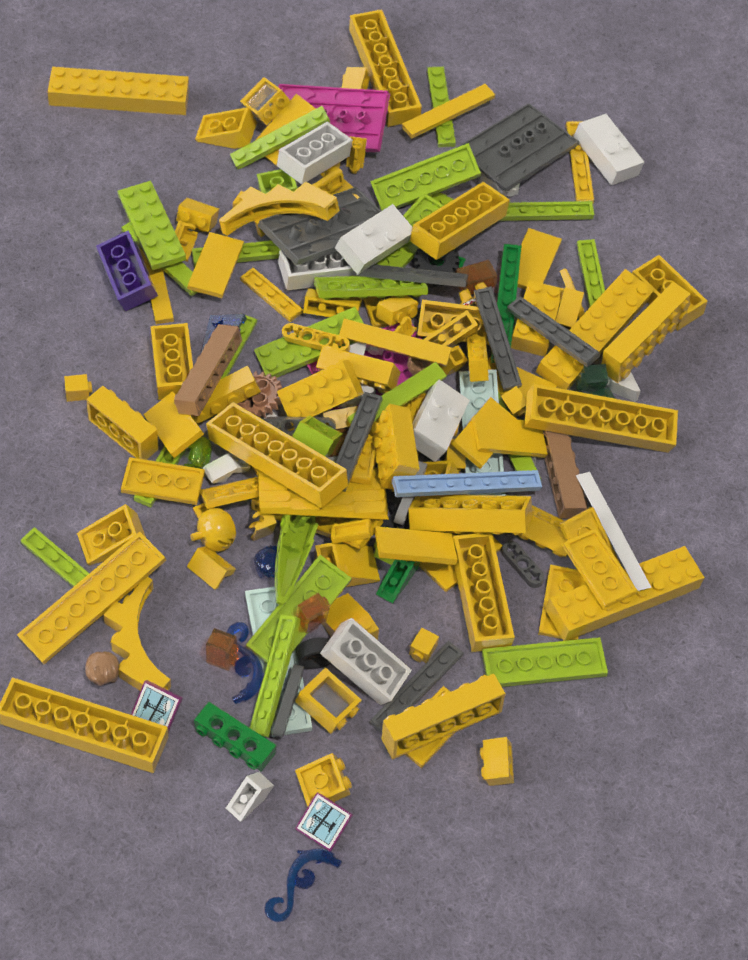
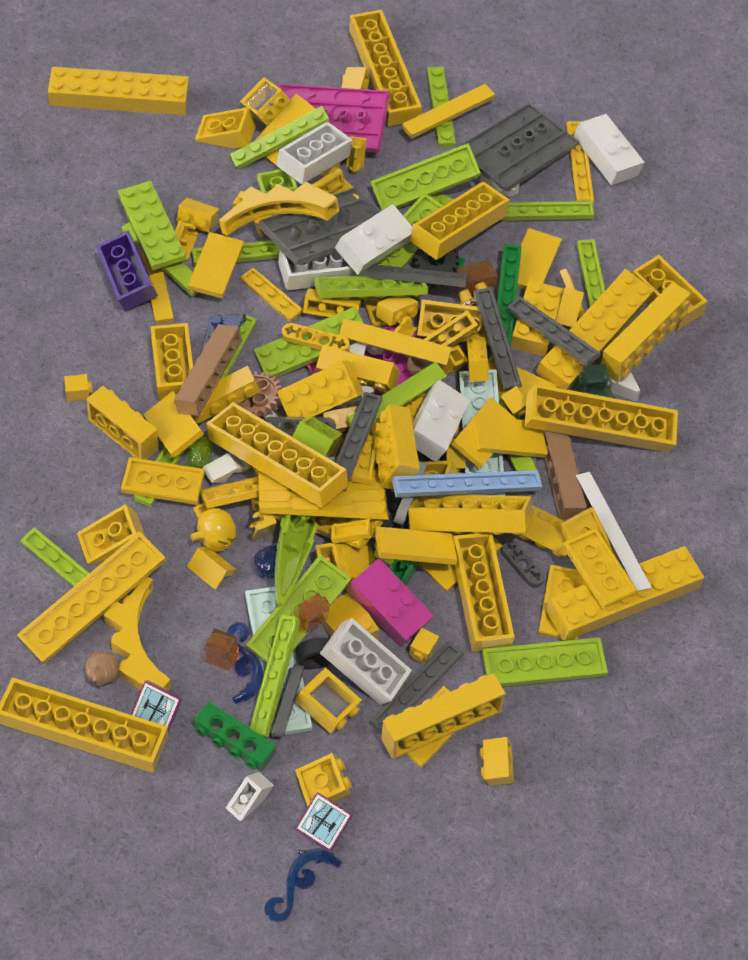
(389, 602): none -> dark pink brick

